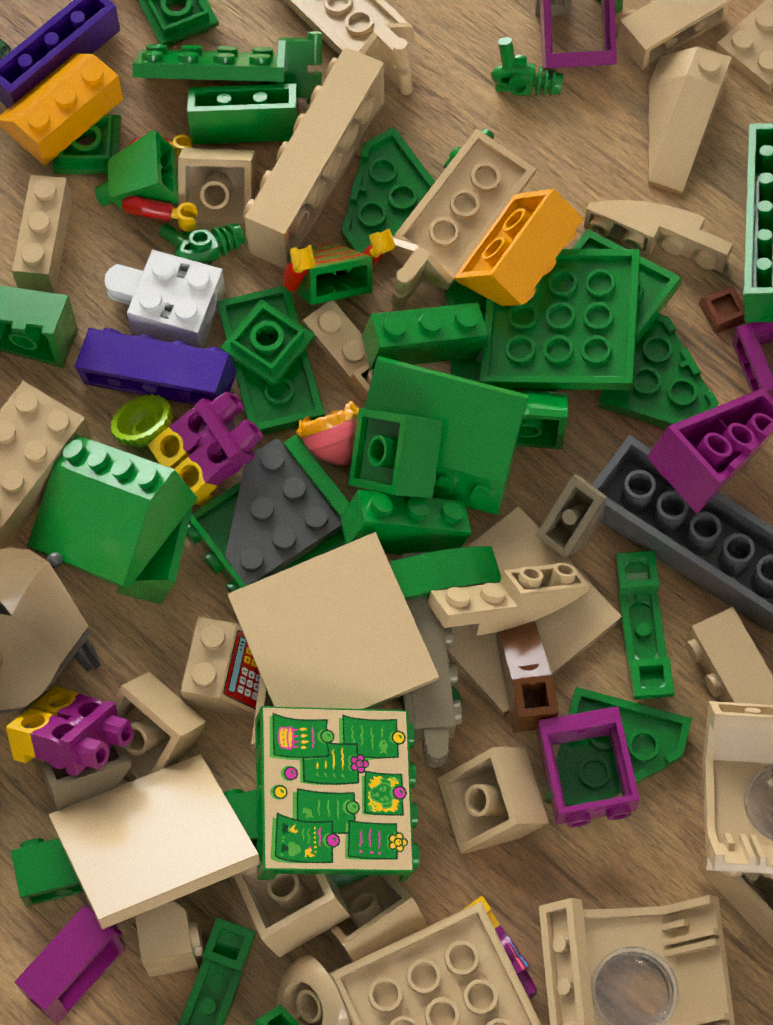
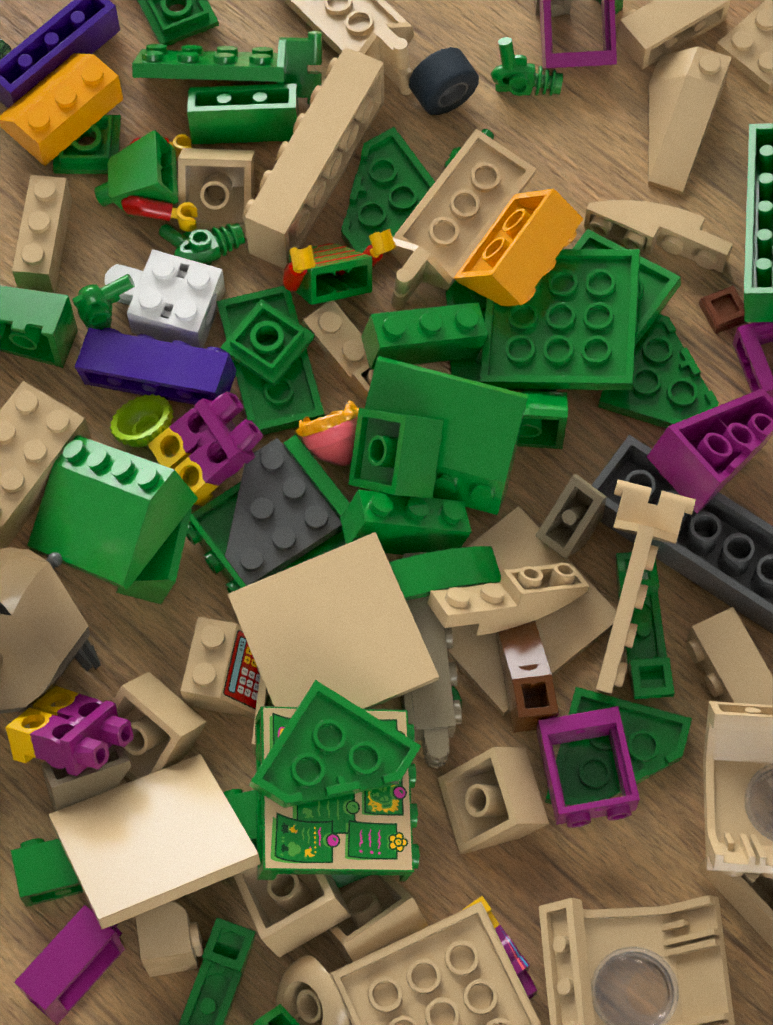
(95, 303): none -> green piece
(332, 752): none -> green plate
(443, 81): none -> black wheel
(648, 523): none -> tan hinge

